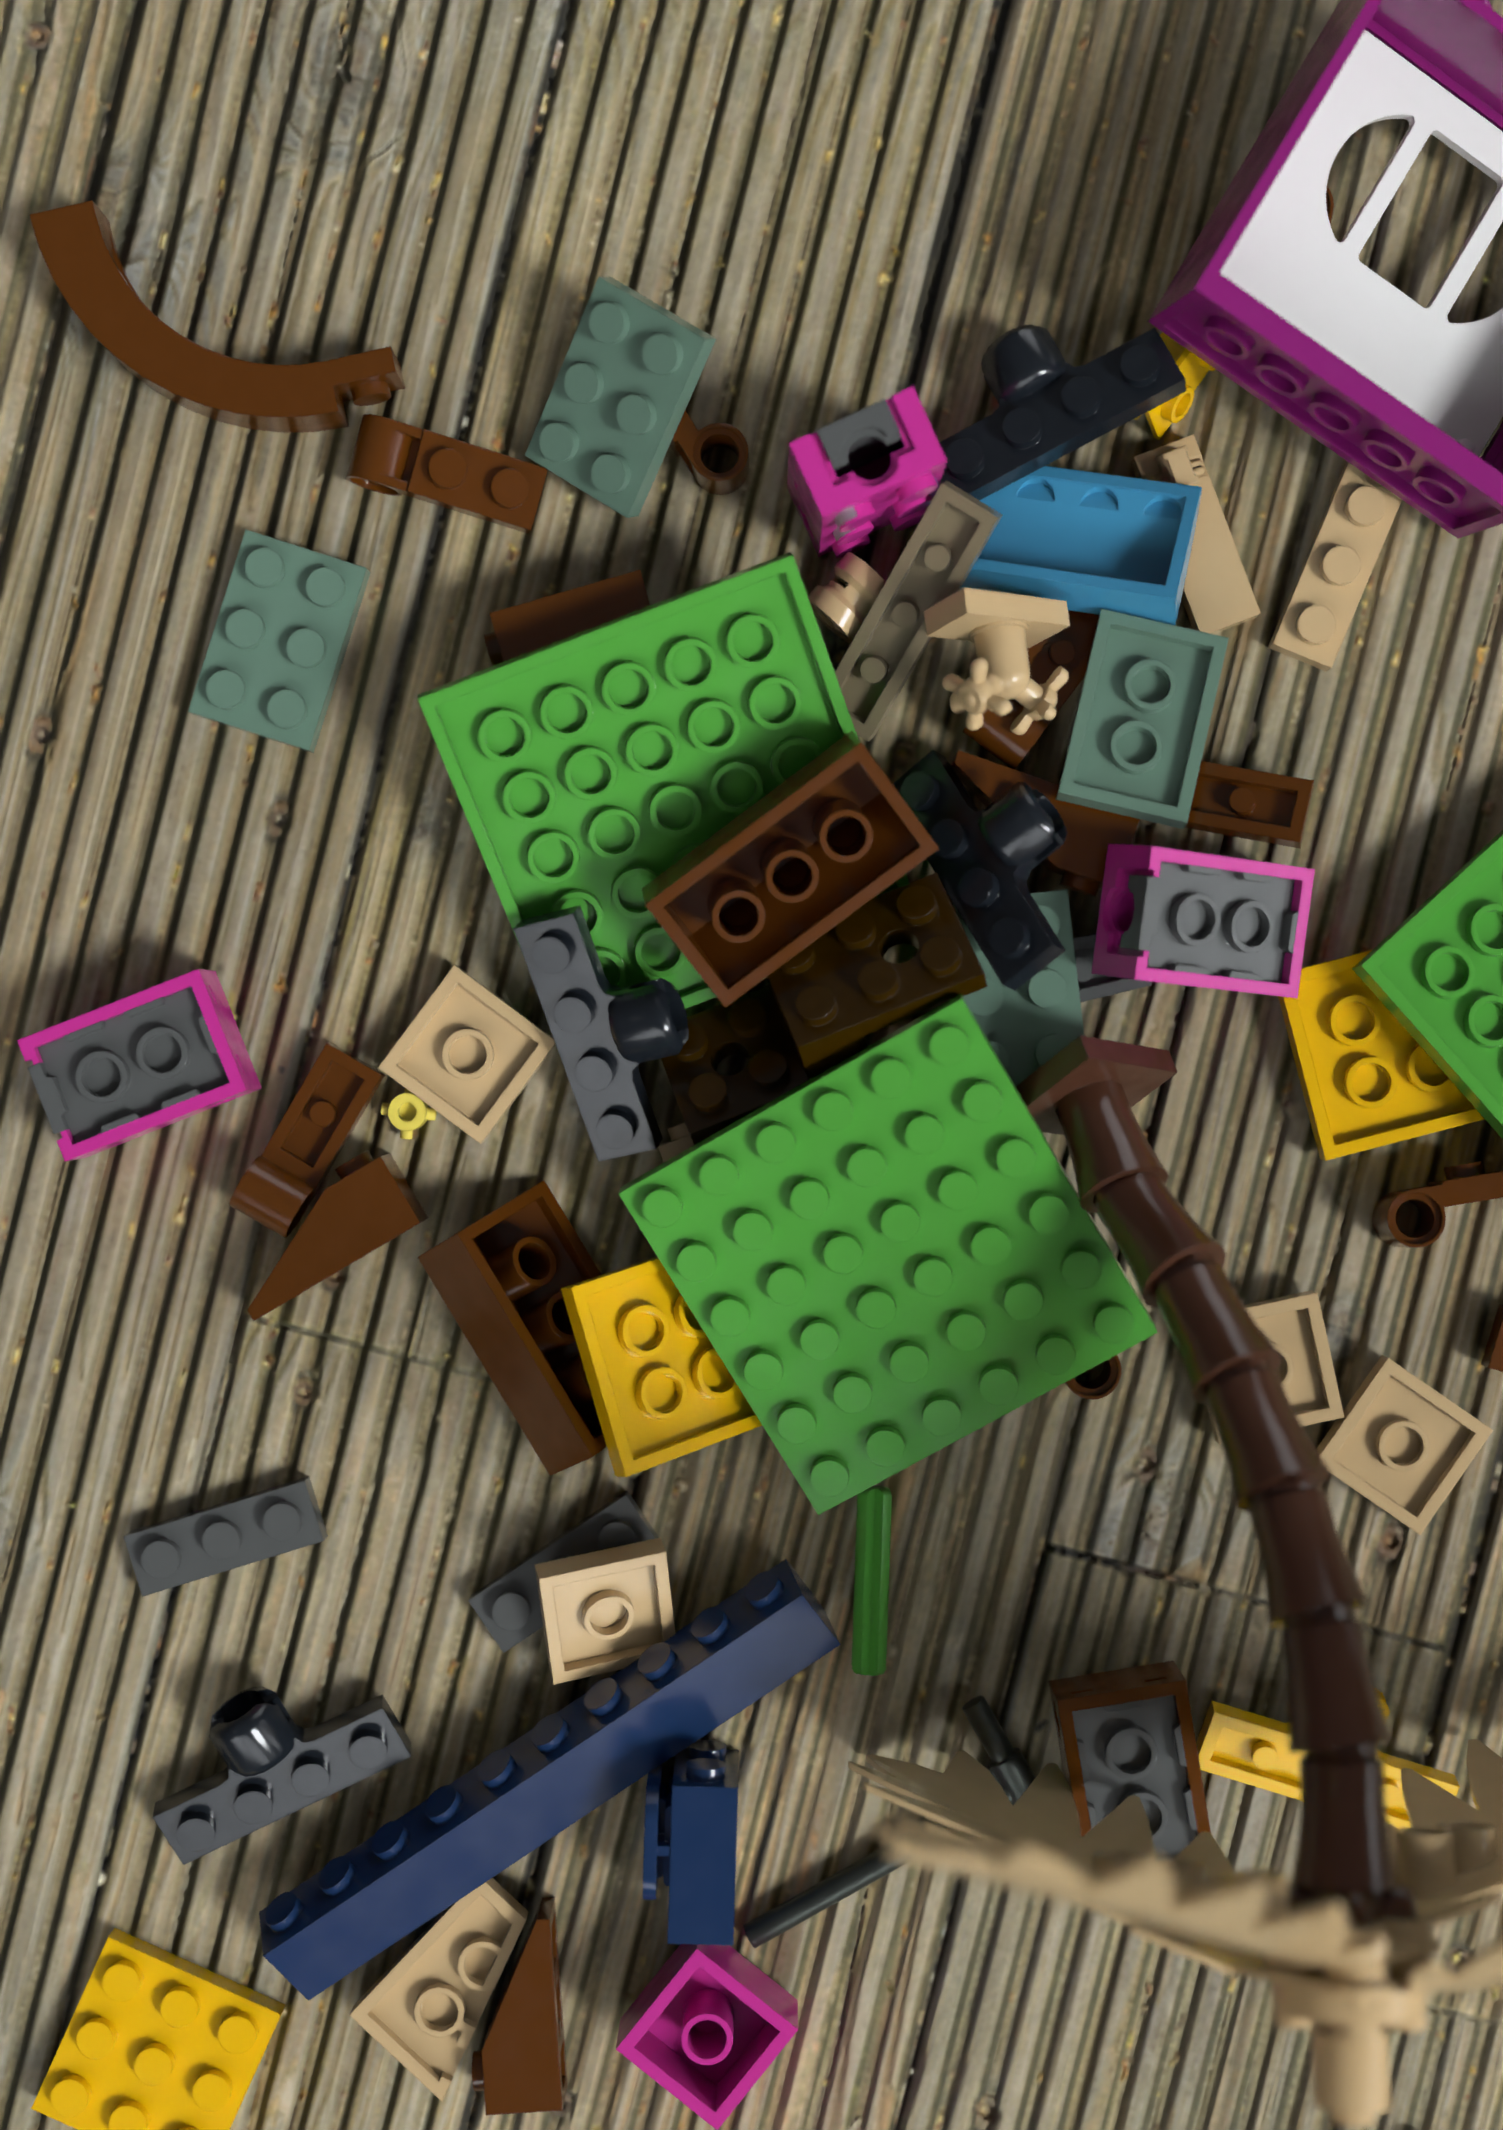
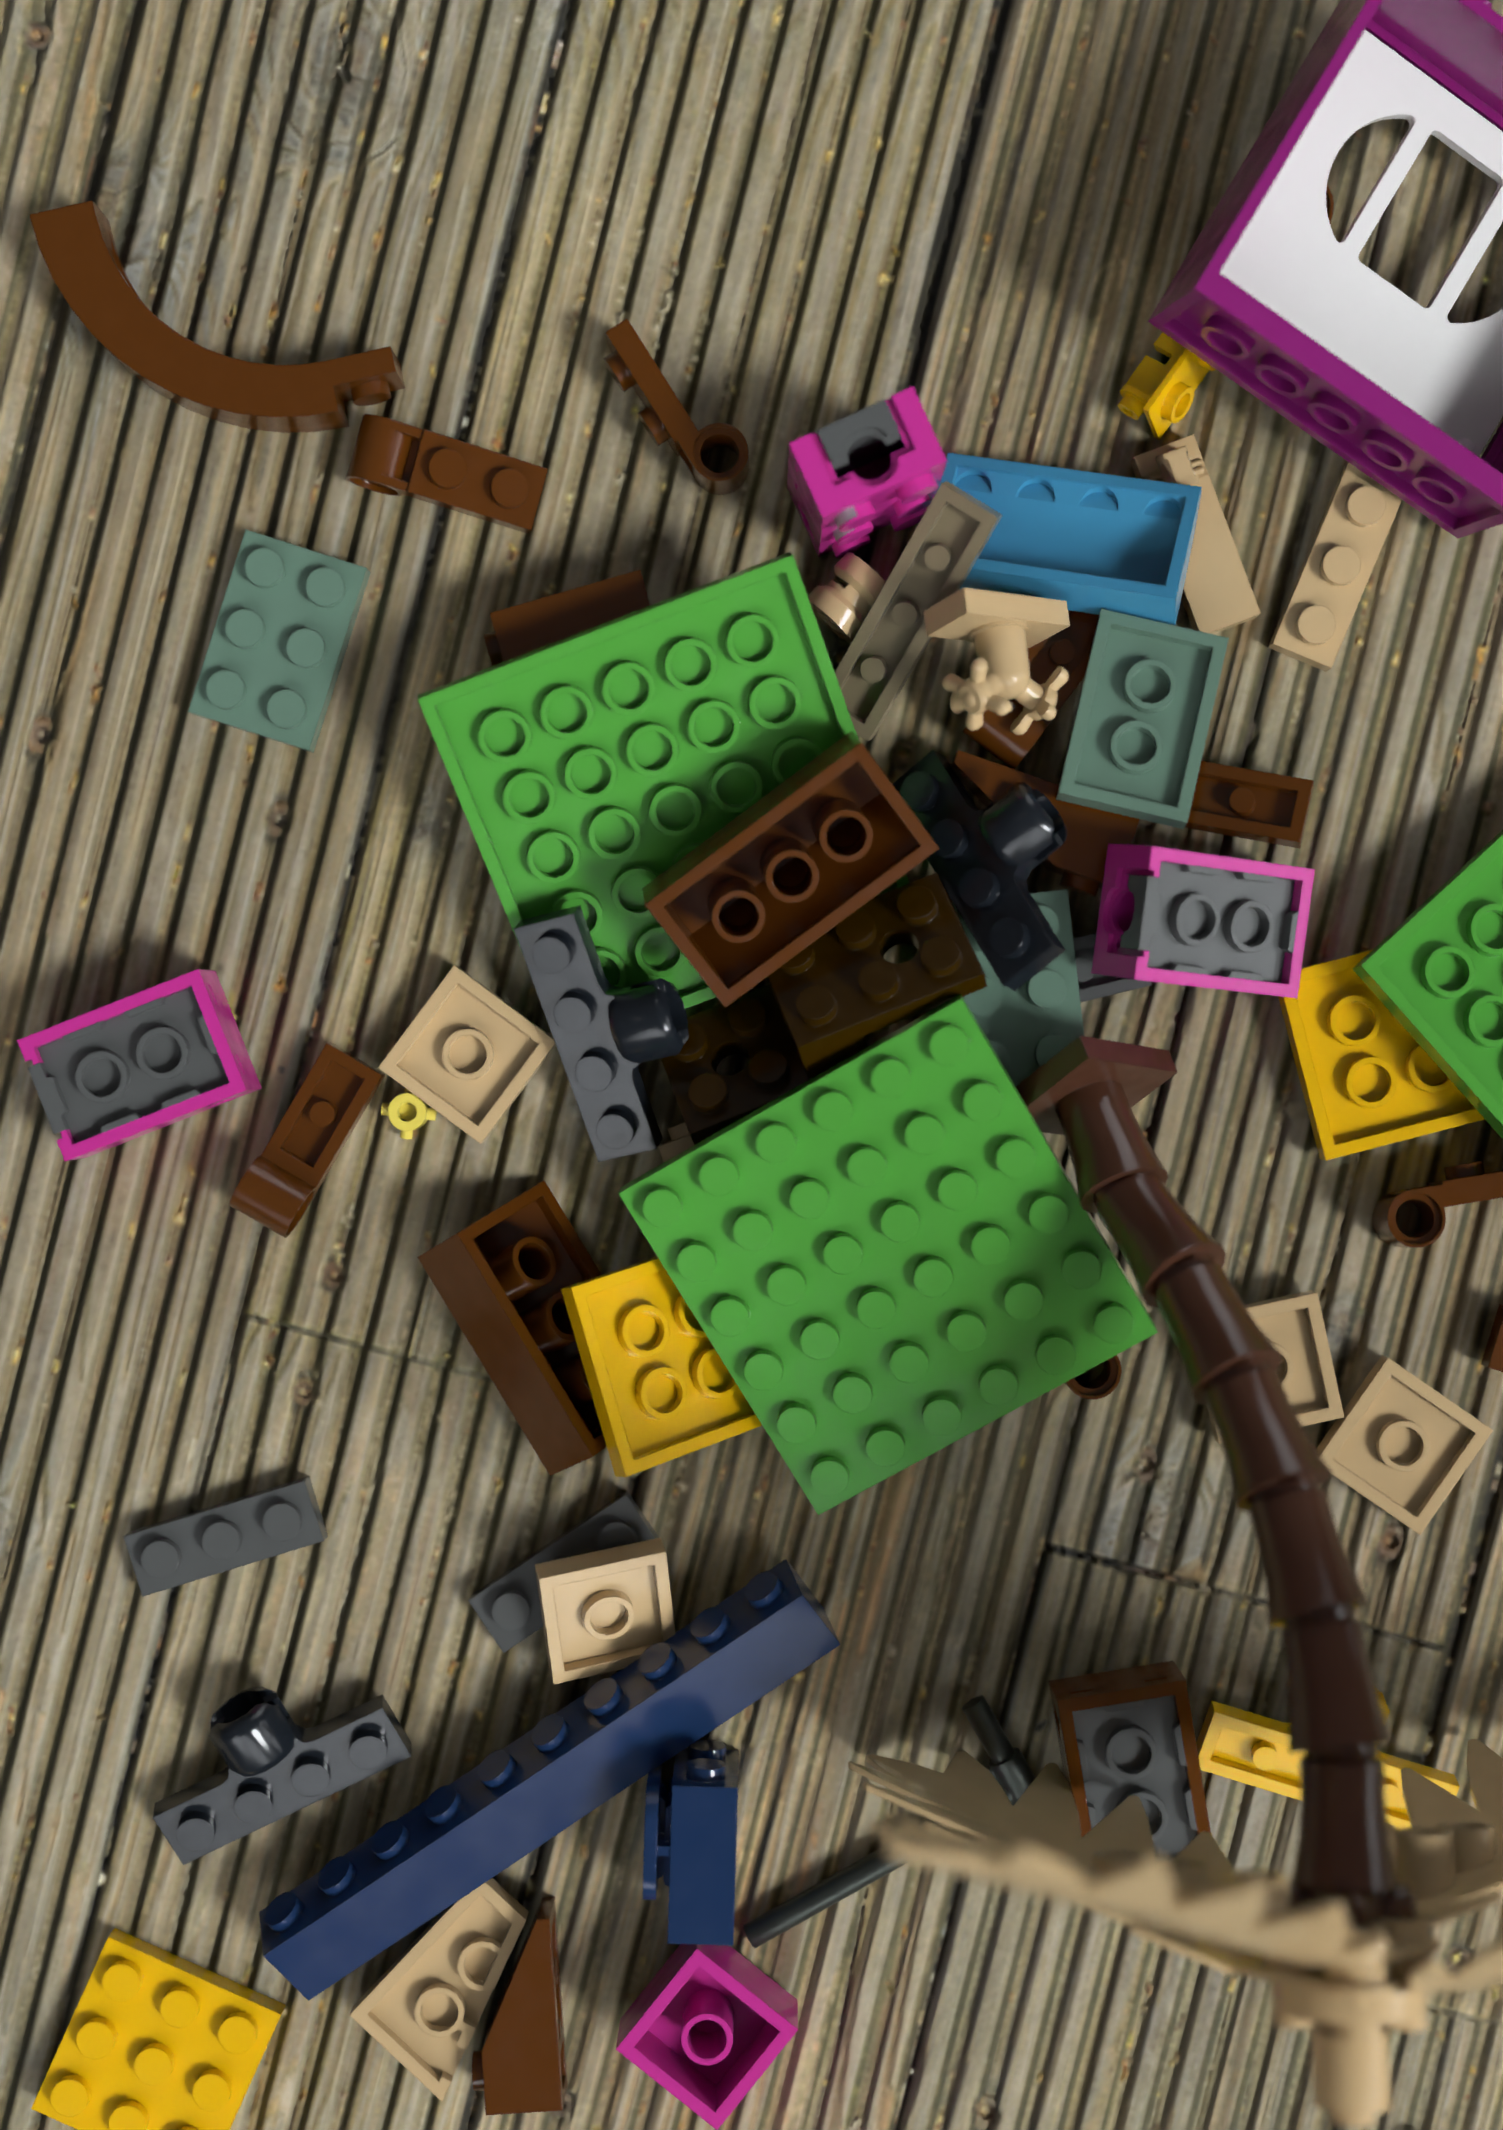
(344, 1225): reddish brown slope -> none
(619, 396): sand green plate -> none
(871, 1581): bright green axle -> none
(1053, 406): black plate -> none

